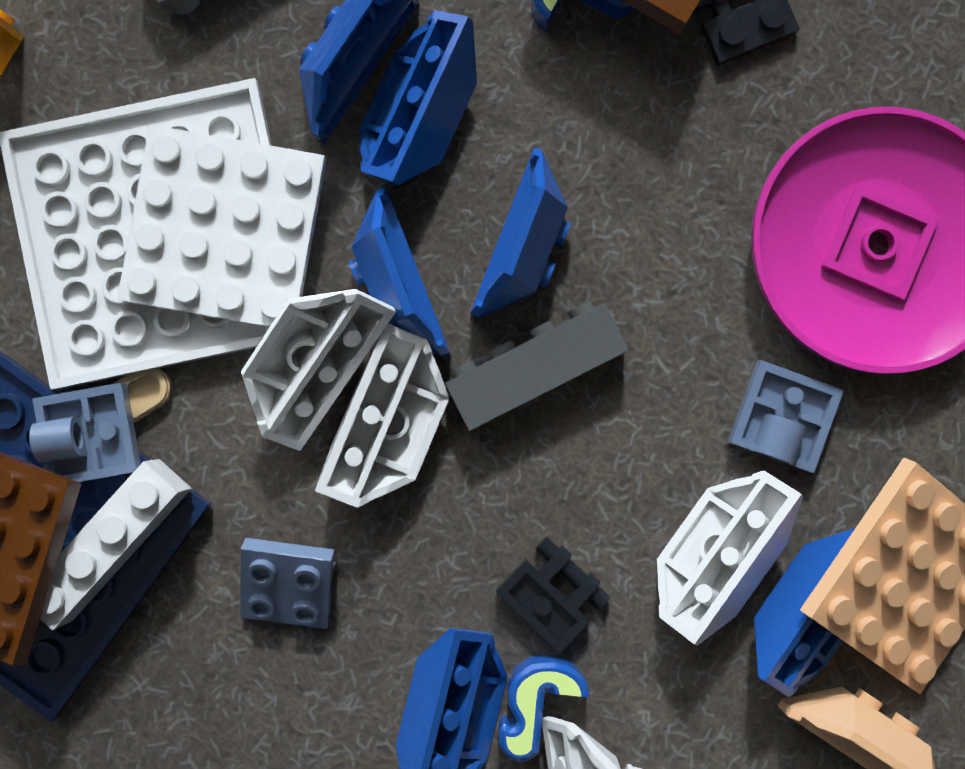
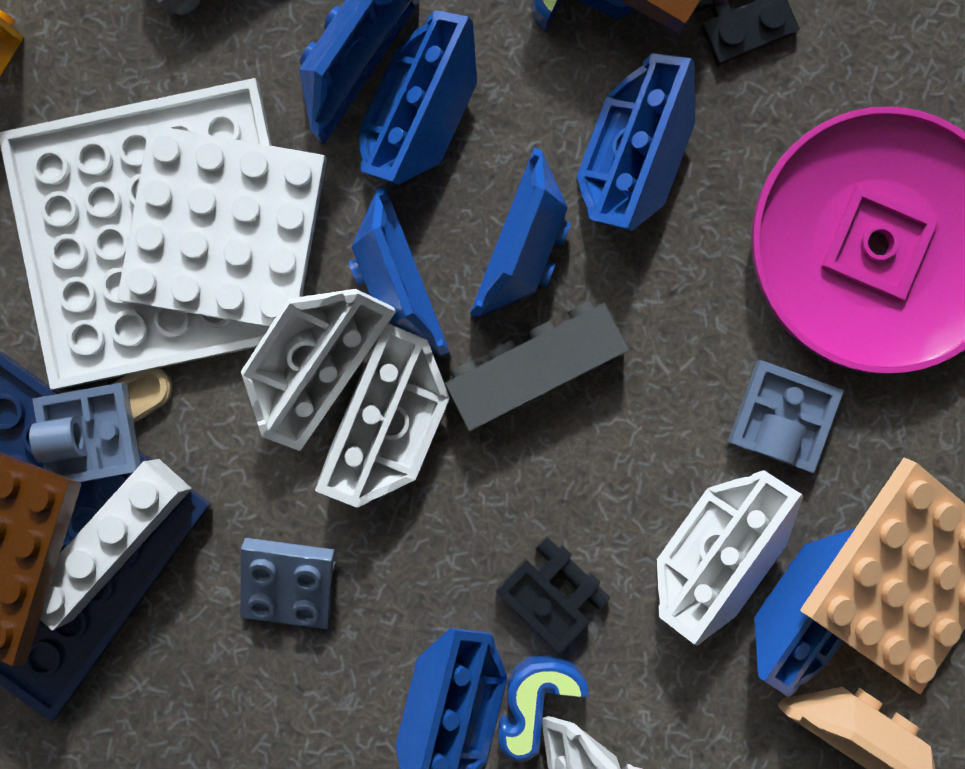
(639, 142): none -> blue wedge

